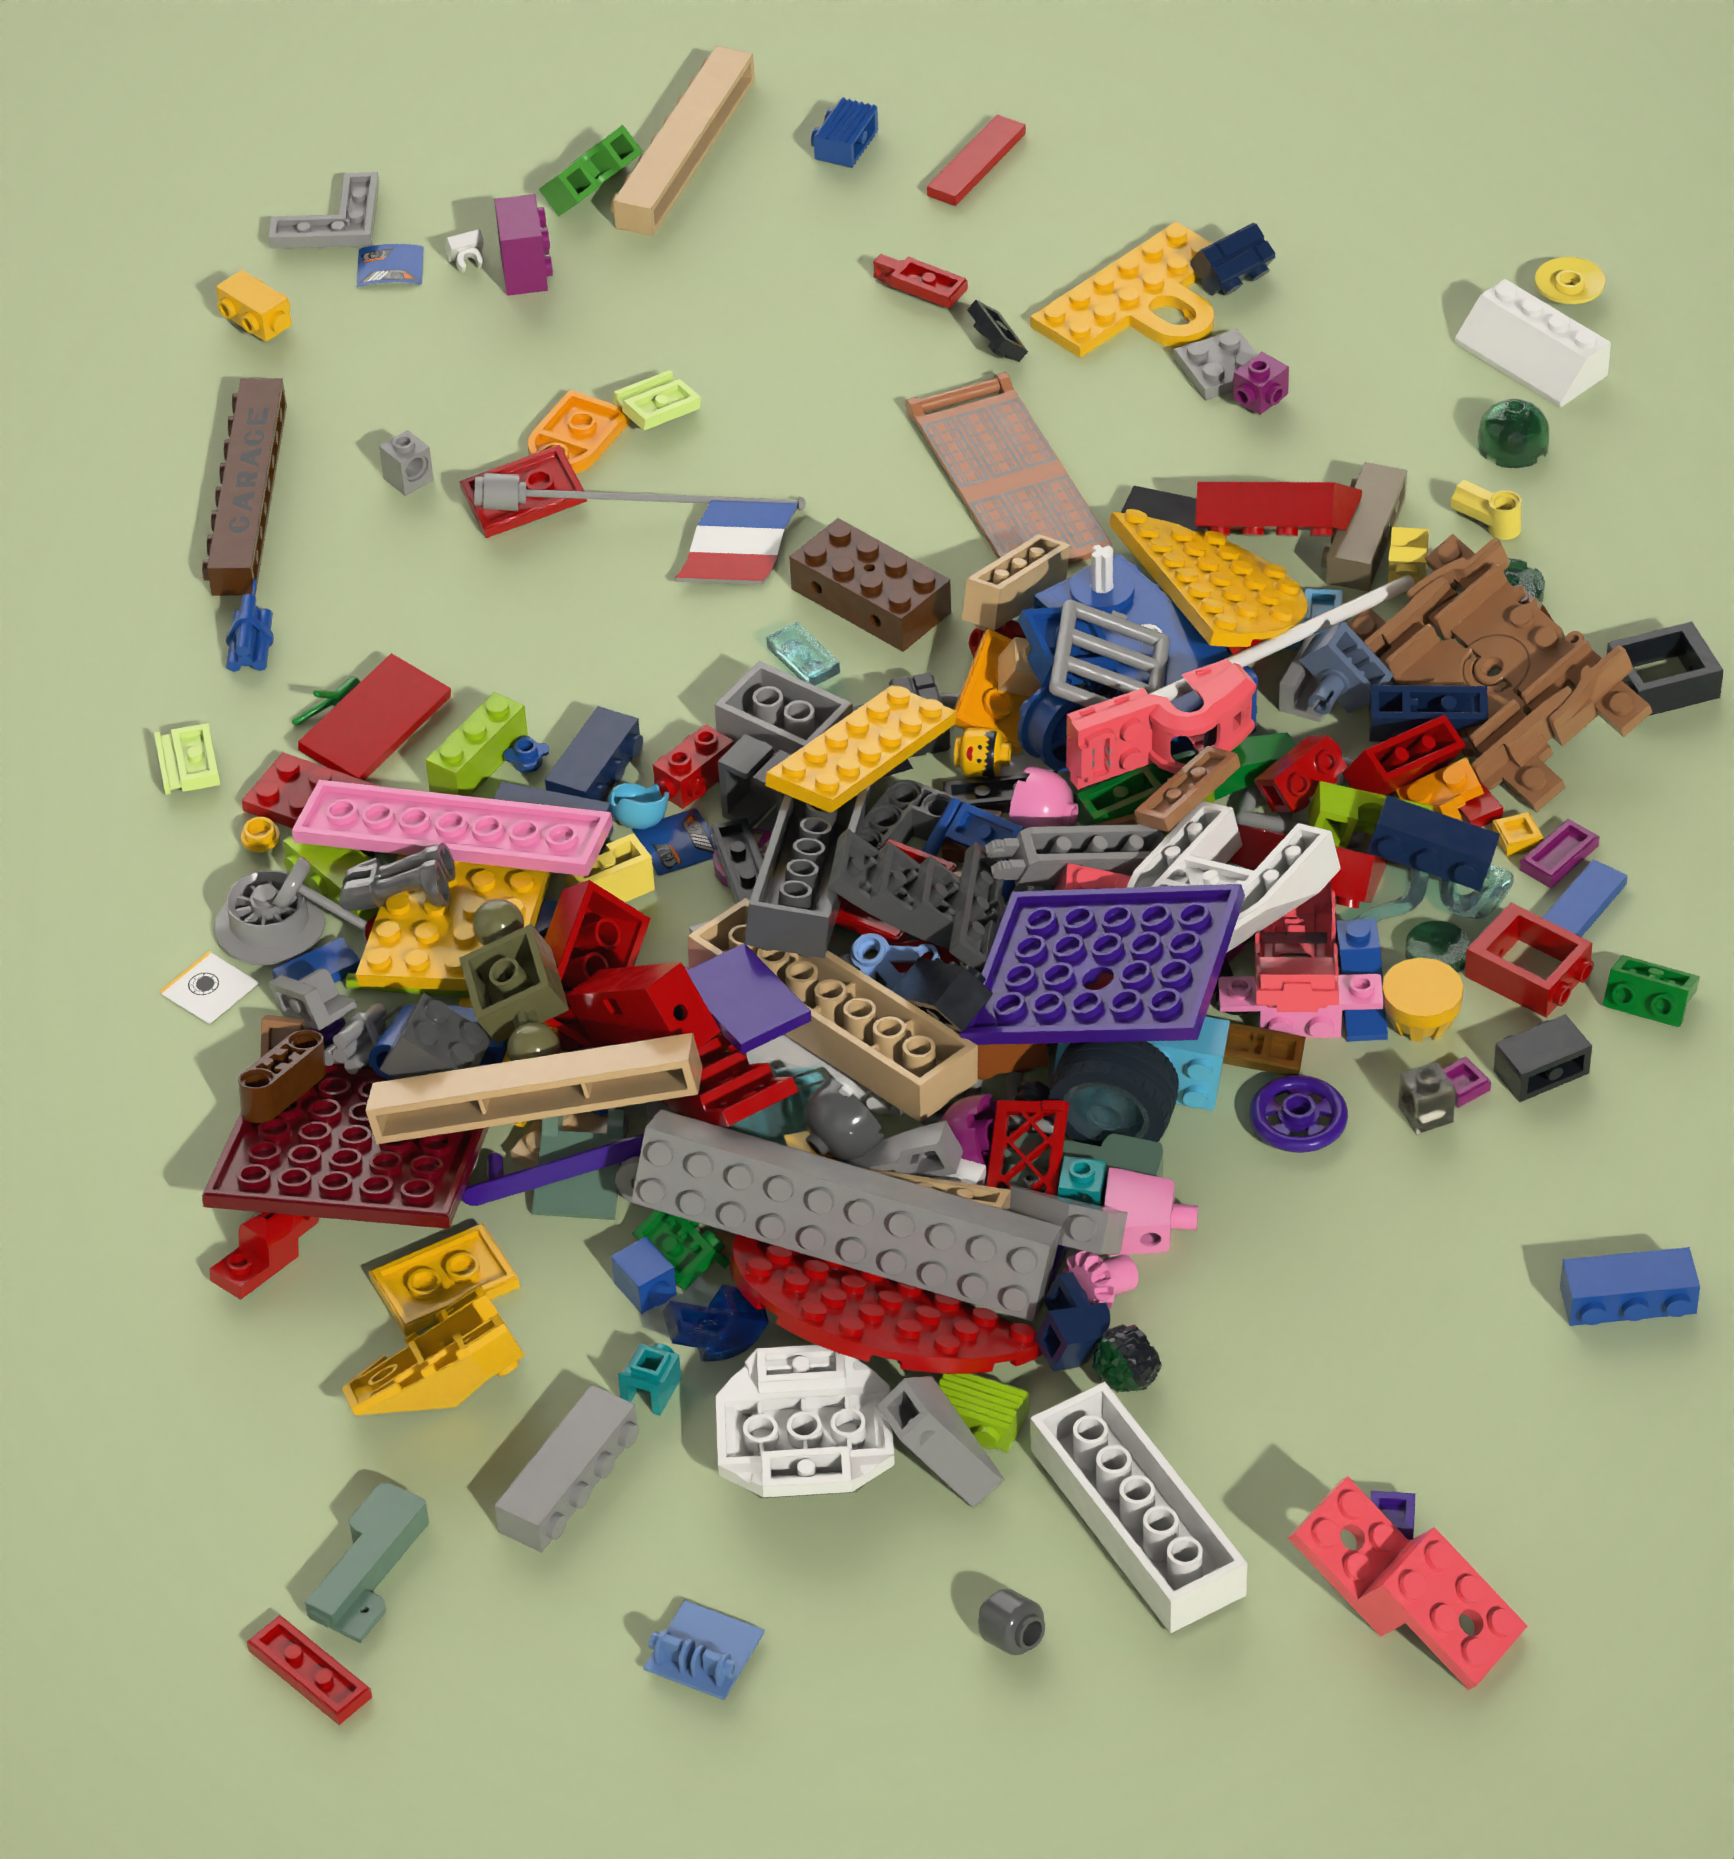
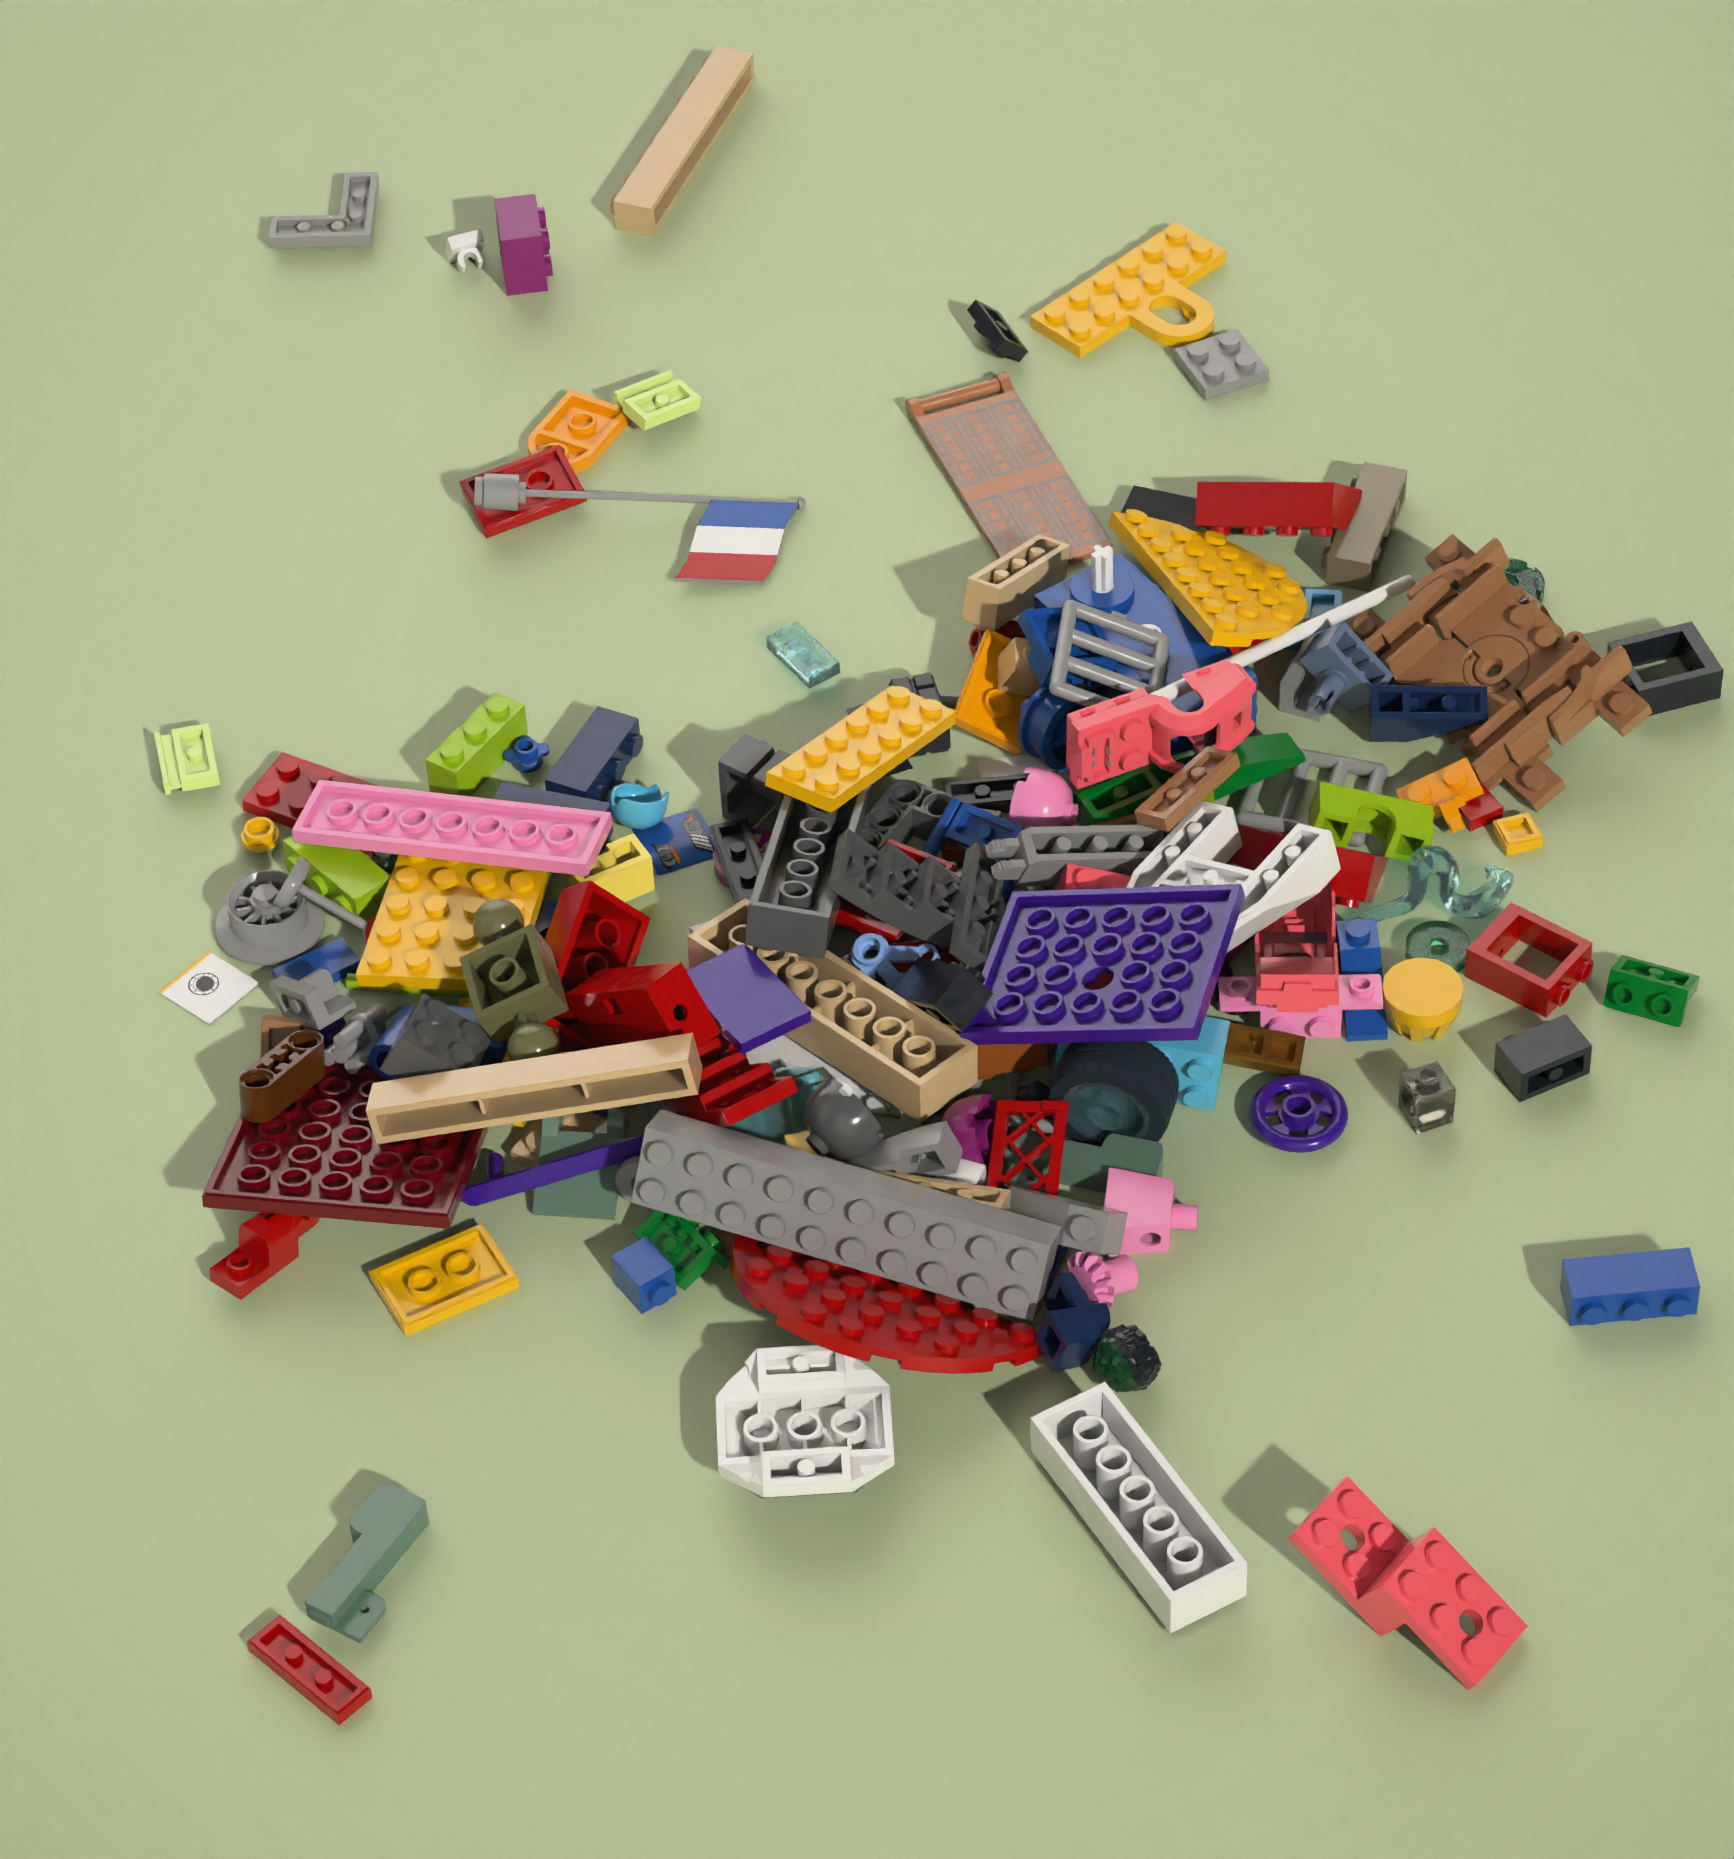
(246, 487): reddish brown brick -> none
(249, 635): blue piece -> none
(253, 305): yellow brick -> none
(332, 698): green plant -> none
(371, 883): flat silver piece -> none
(374, 718): red tile -> none
(390, 264): sticker -> none
(406, 463): light grey brick -> none
(440, 1364): yellow wedge -> none
(567, 1469): light grey brick -> none
(590, 170): bright green arch -> none
(652, 1370): teal window -> none
(691, 766): red brick -> none
(703, 1649): medium blue hinge -> none
(720, 1329): clear blue brick -> none
(778, 709): light grey brick -> none
(845, 132): blue brick -> none
(870, 579): reddish brown piece -> none
(920, 279): red hinge -> none
(940, 1437): light grey slope -> none
(976, 160): tile -> none
(981, 752): yellow head -> none
(987, 1407): lime brick -> none
(1011, 1622): dark grey head -> none
(1083, 1180): teal brick -> none
(1233, 259): dark blue brick -> none
(1260, 383): magenta brick -> none
(1297, 774): red brick -> none
(1398, 1509): dark purple plate -> none
(1405, 757): red brick -> none
(1408, 553): light yellow brick -> none
(1433, 843): dark blue brick -> none
(1467, 1080): magenta tile -> none
(1498, 509): light yellow piece -> none
(1513, 433): clear green cylinder -> none
(1534, 343): white slope -> none
(1559, 853): magenta tile -> none
(1570, 280): light yellow dish -> none
(1587, 898): tile -> none

